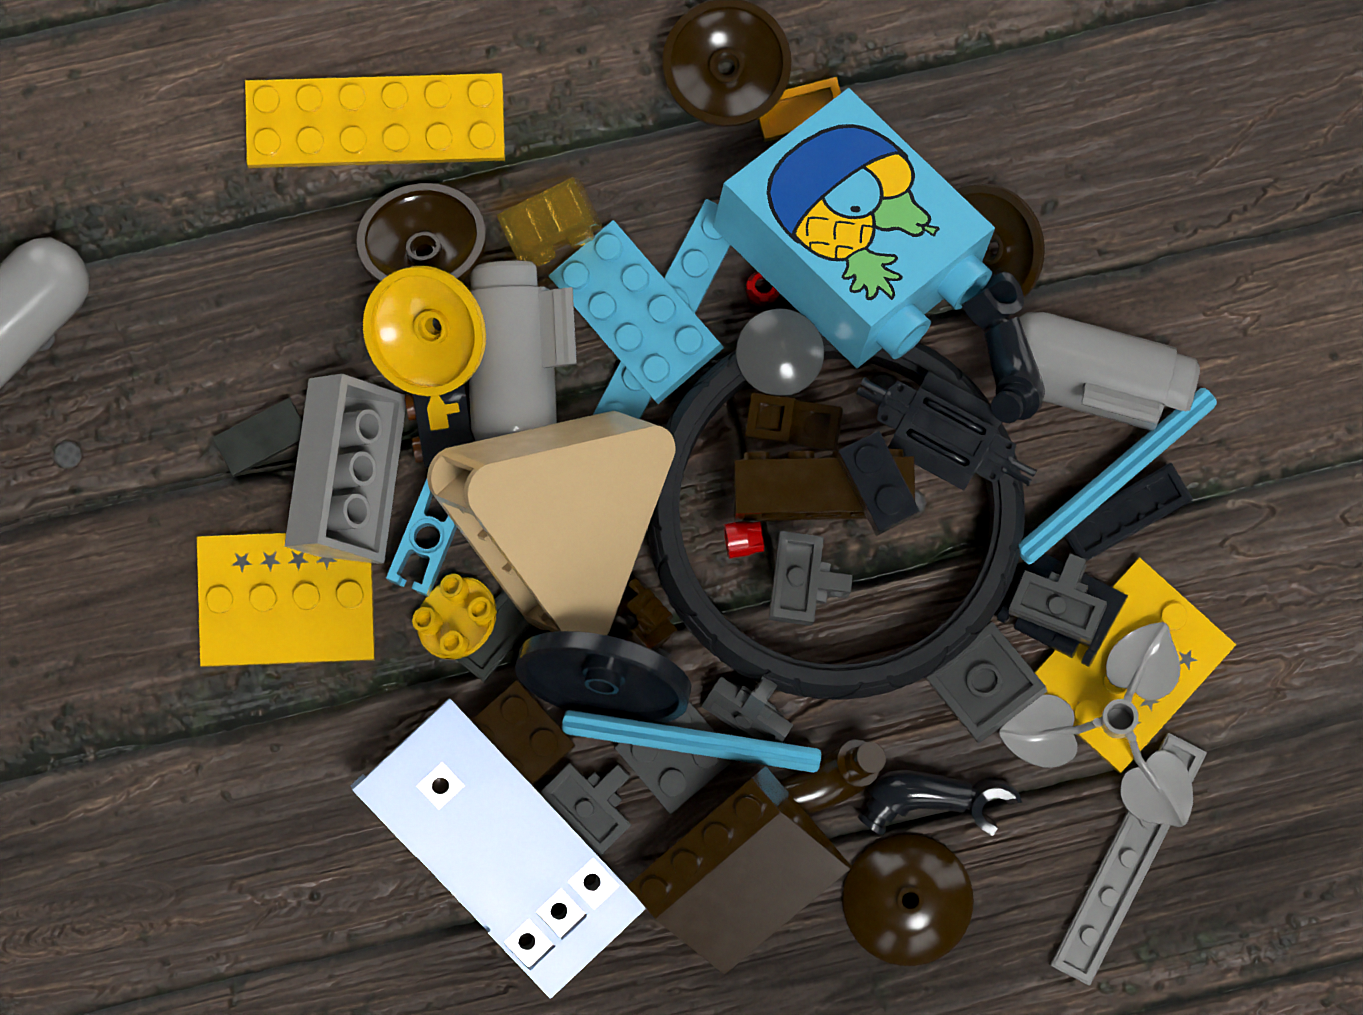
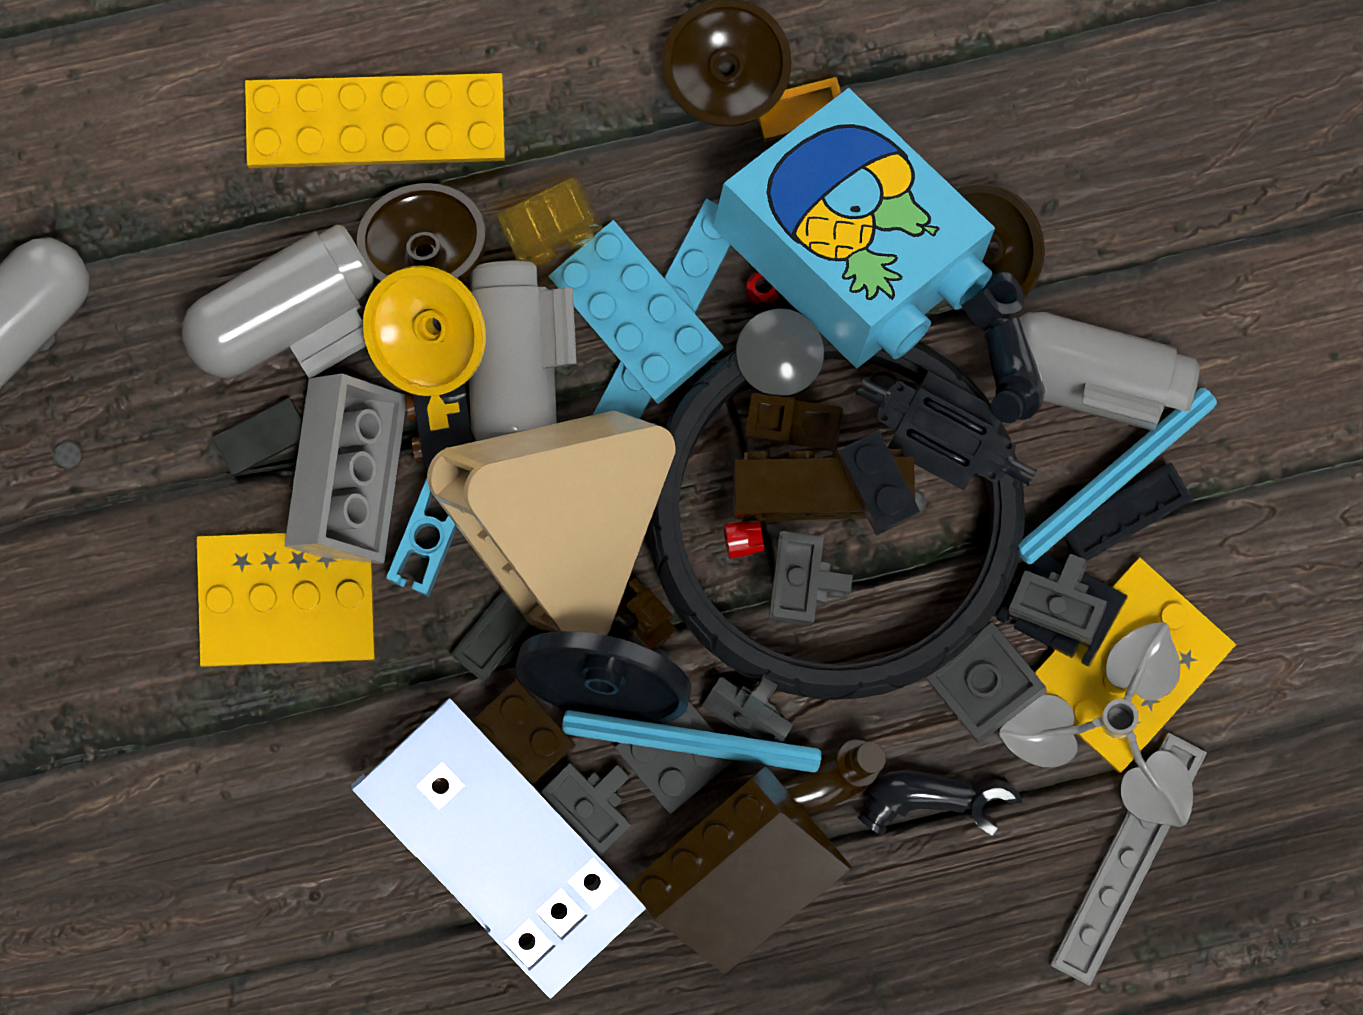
(290, 300): none -> light grey piece
(455, 617): yellow dish -> none
(875, 900): dark brown dish -> none

